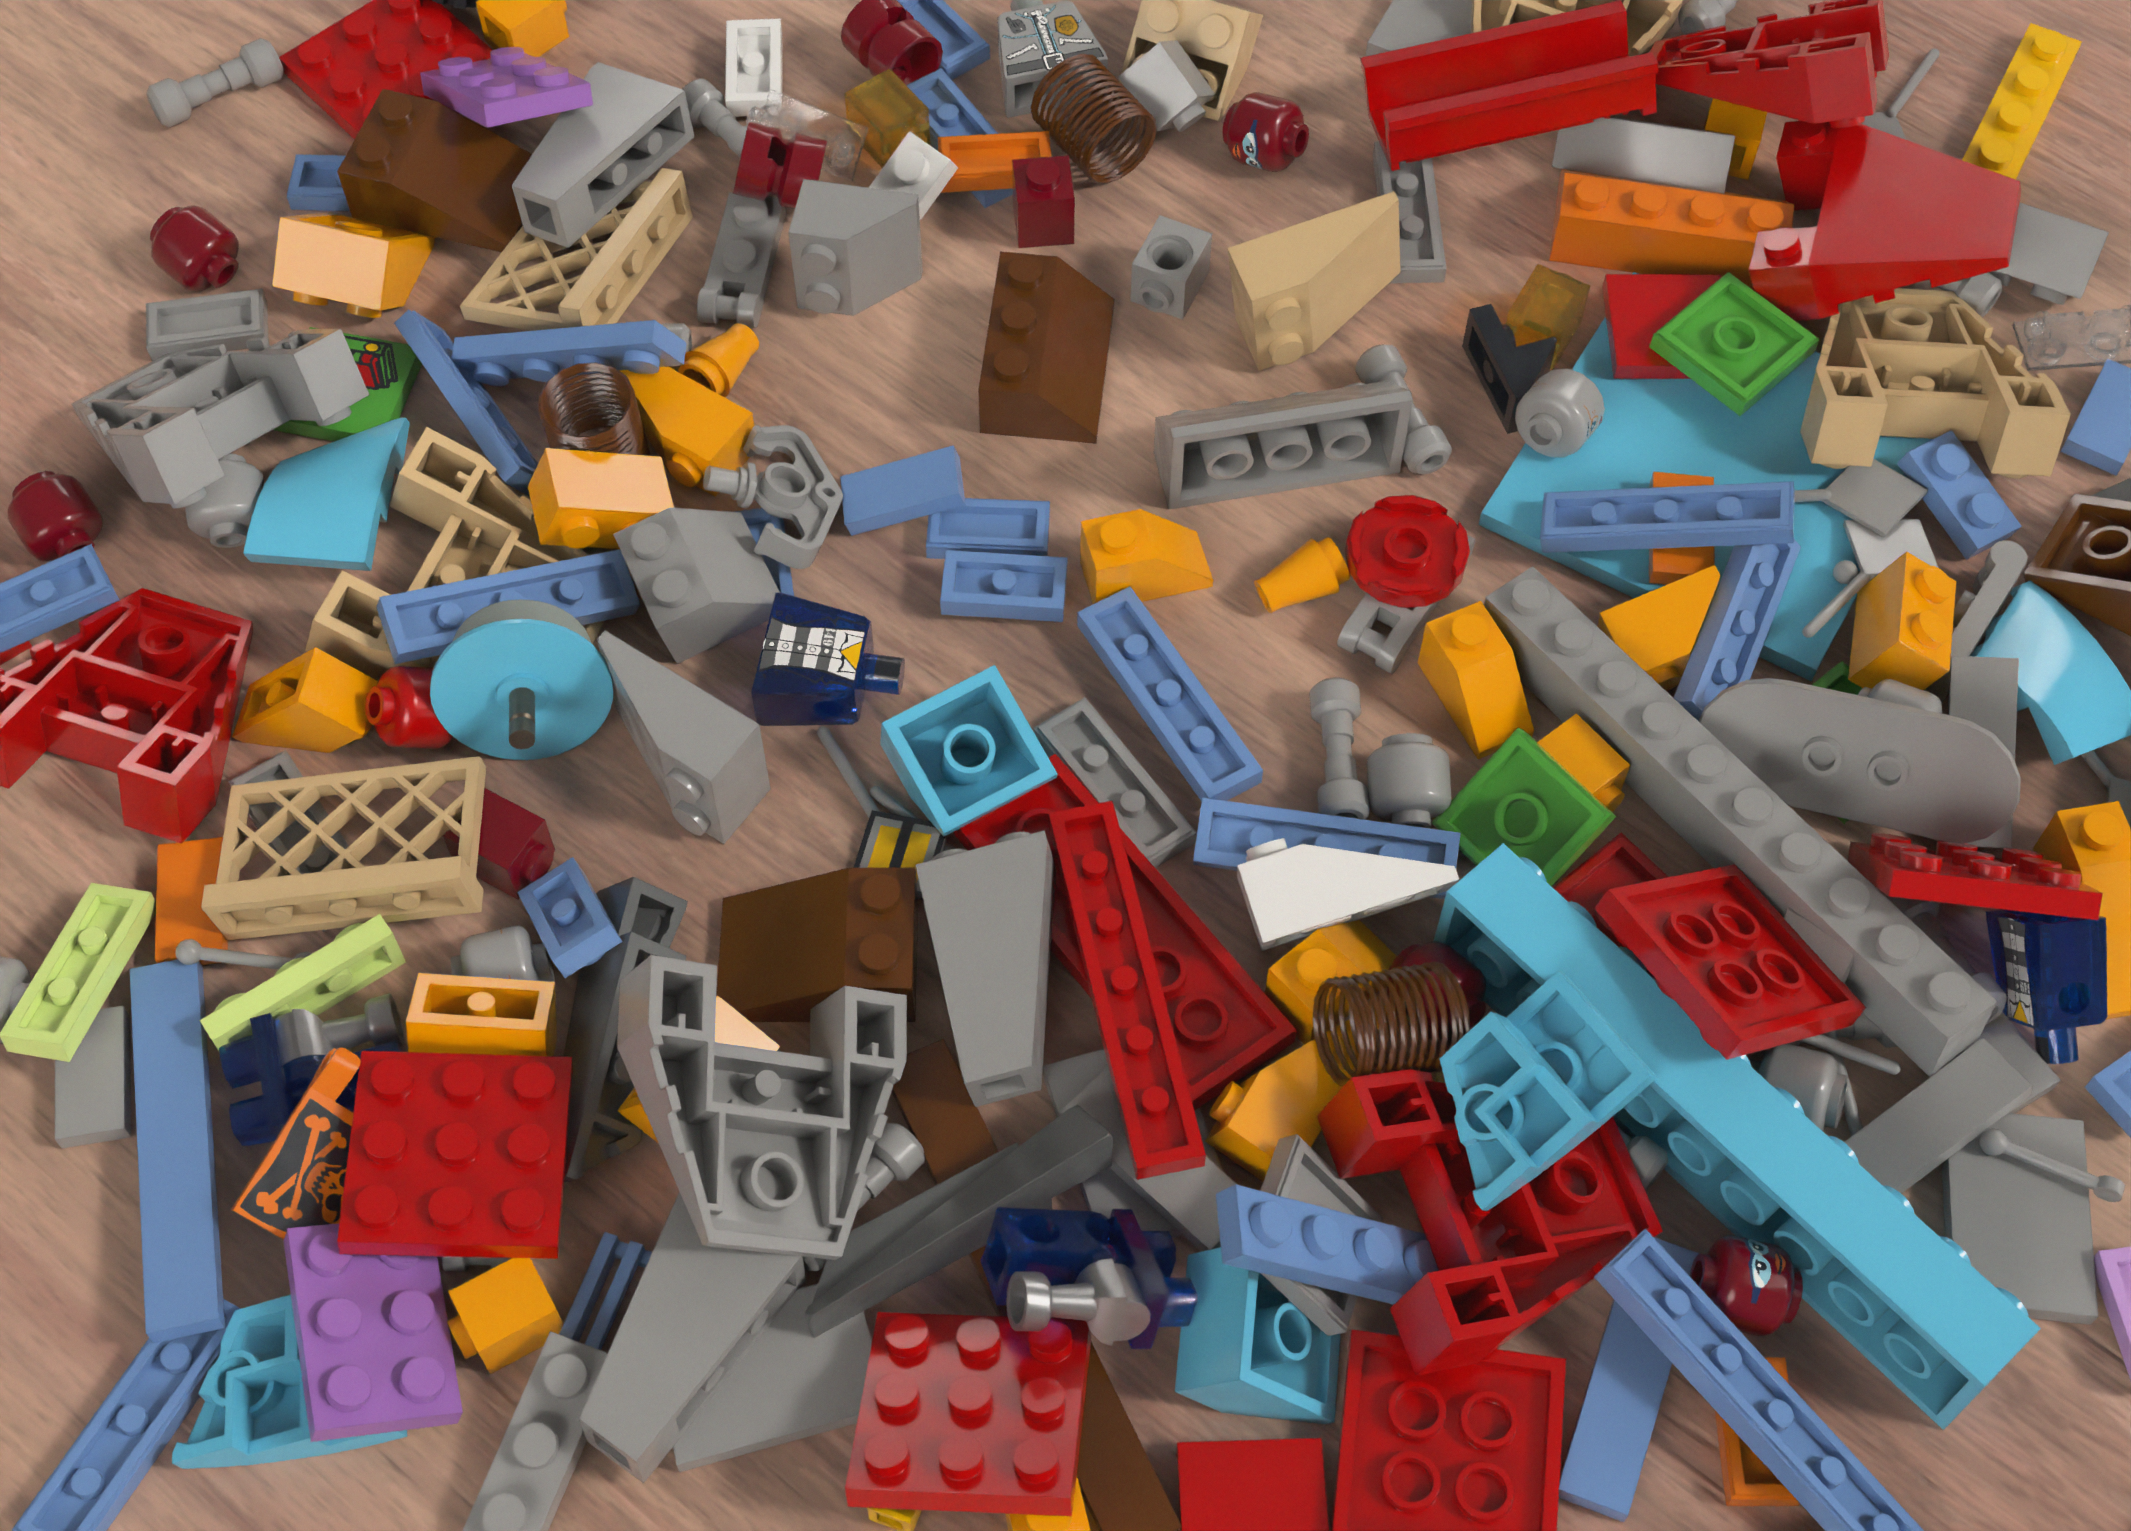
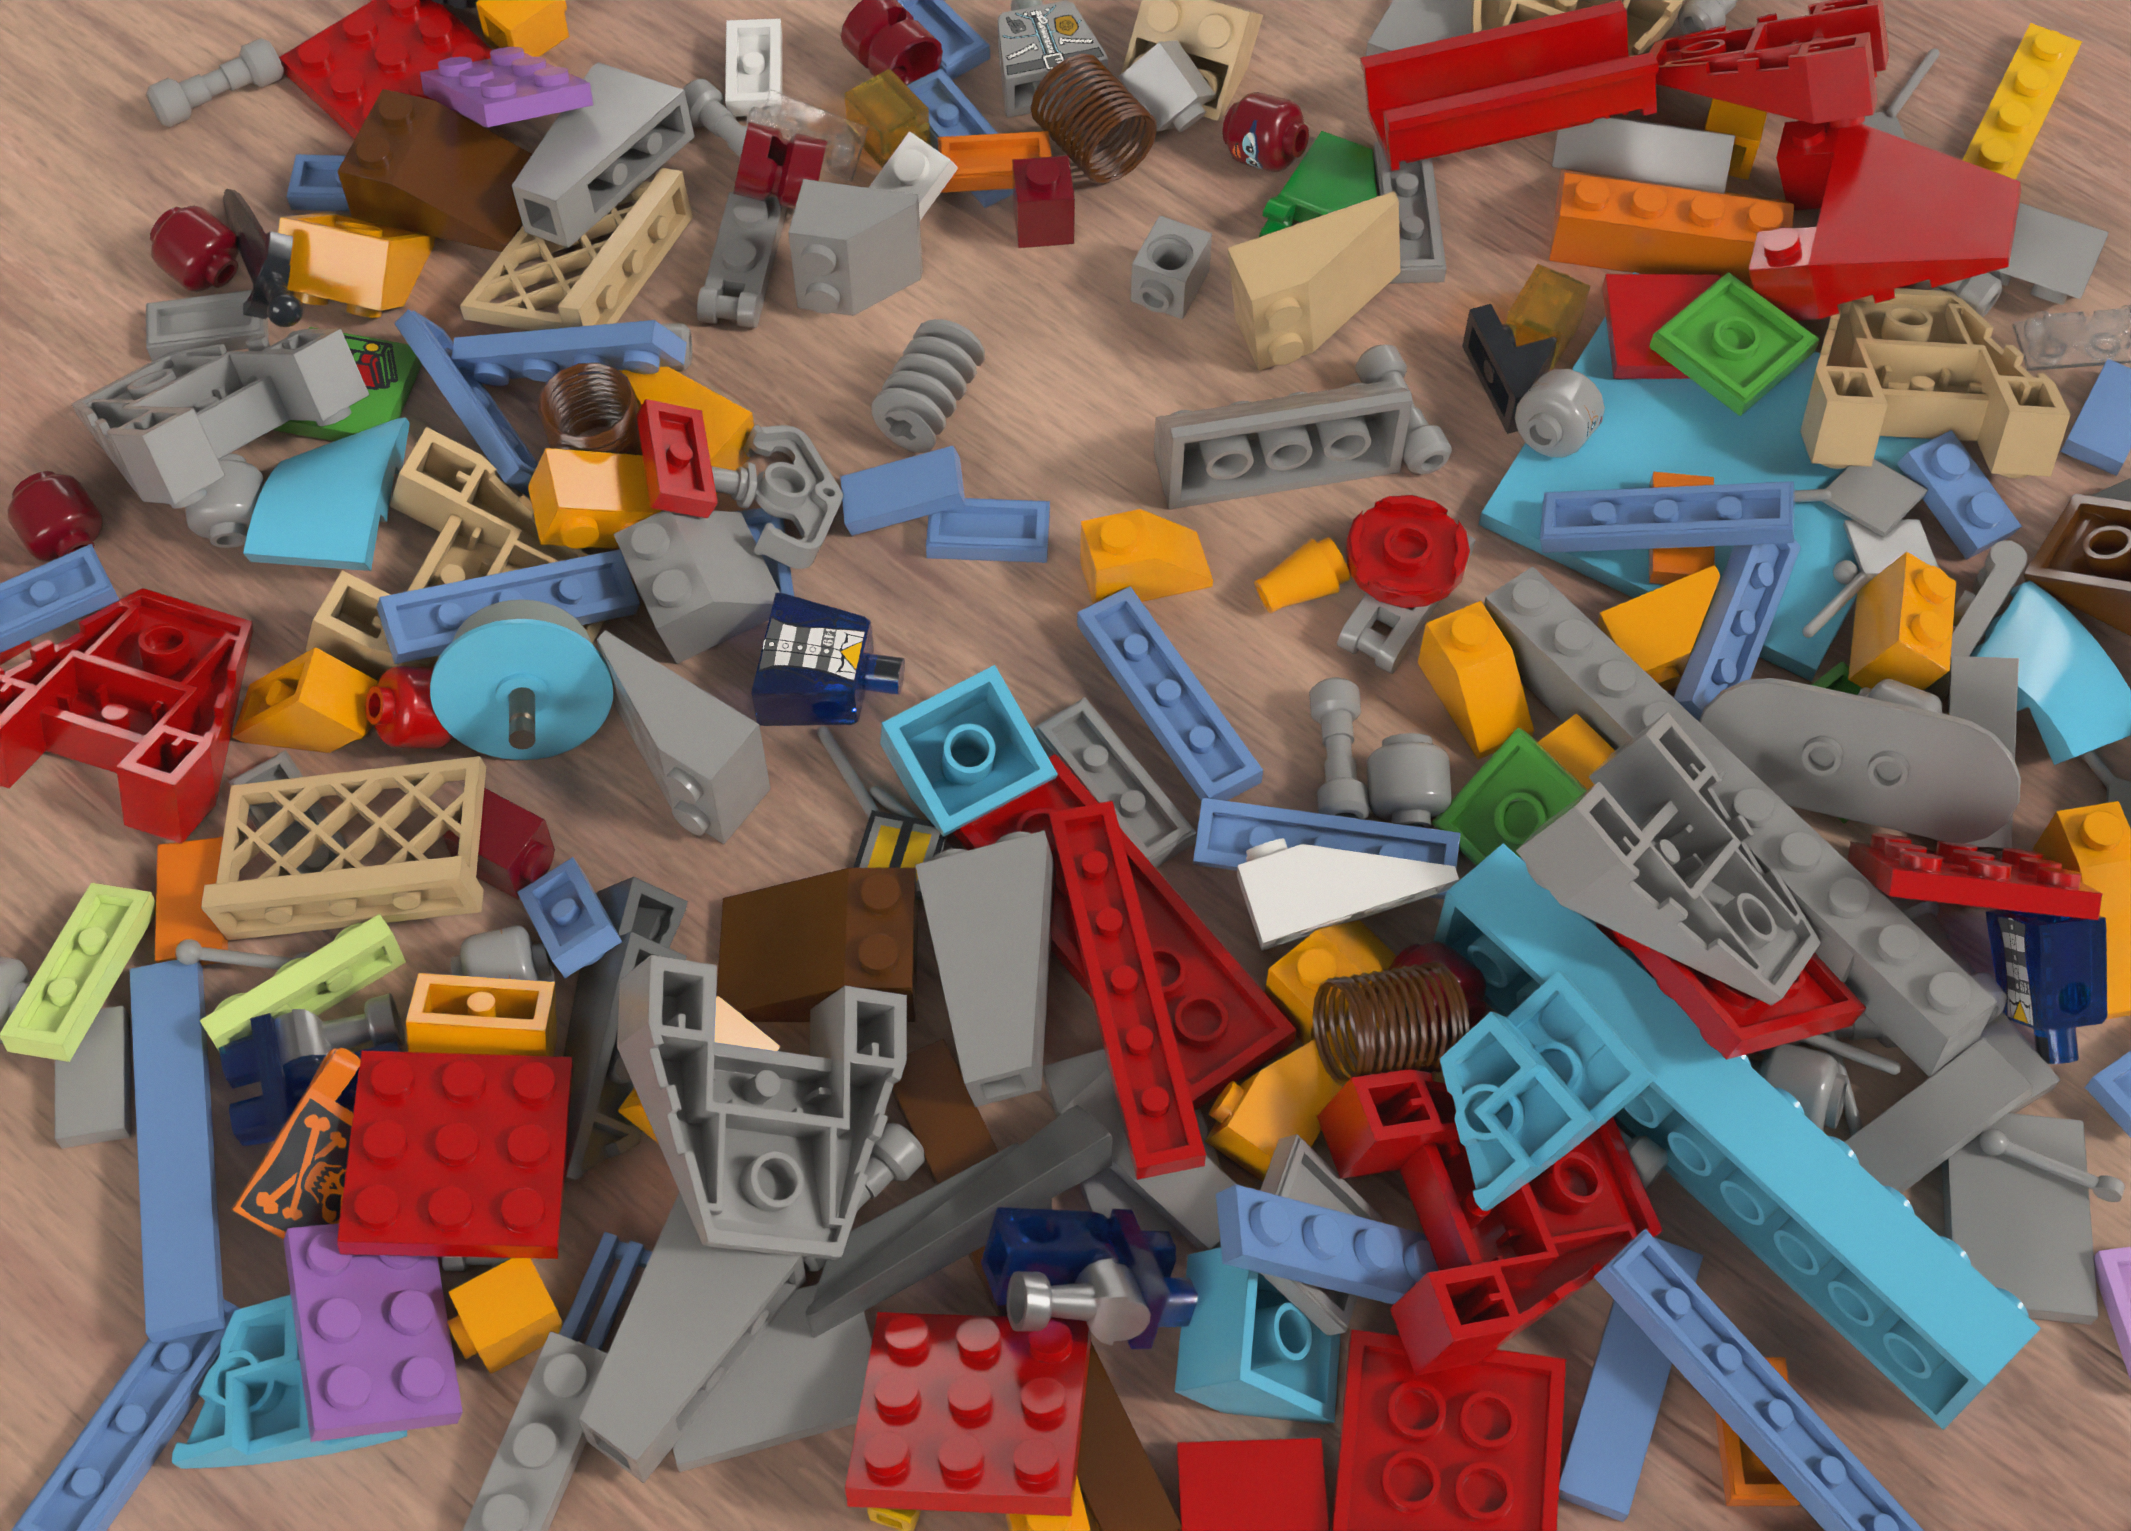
(267, 264): none -> black sword
(676, 459): none -> red plate
(721, 359): light orange cone -> none
(927, 384): none -> light grey piece
(1004, 586): medium blue plate -> none
(1044, 351): reddish brown slope -> none
(1326, 180): none -> green flag
(1671, 868): none -> light grey wedge
(1750, 1283): dark red head -> none

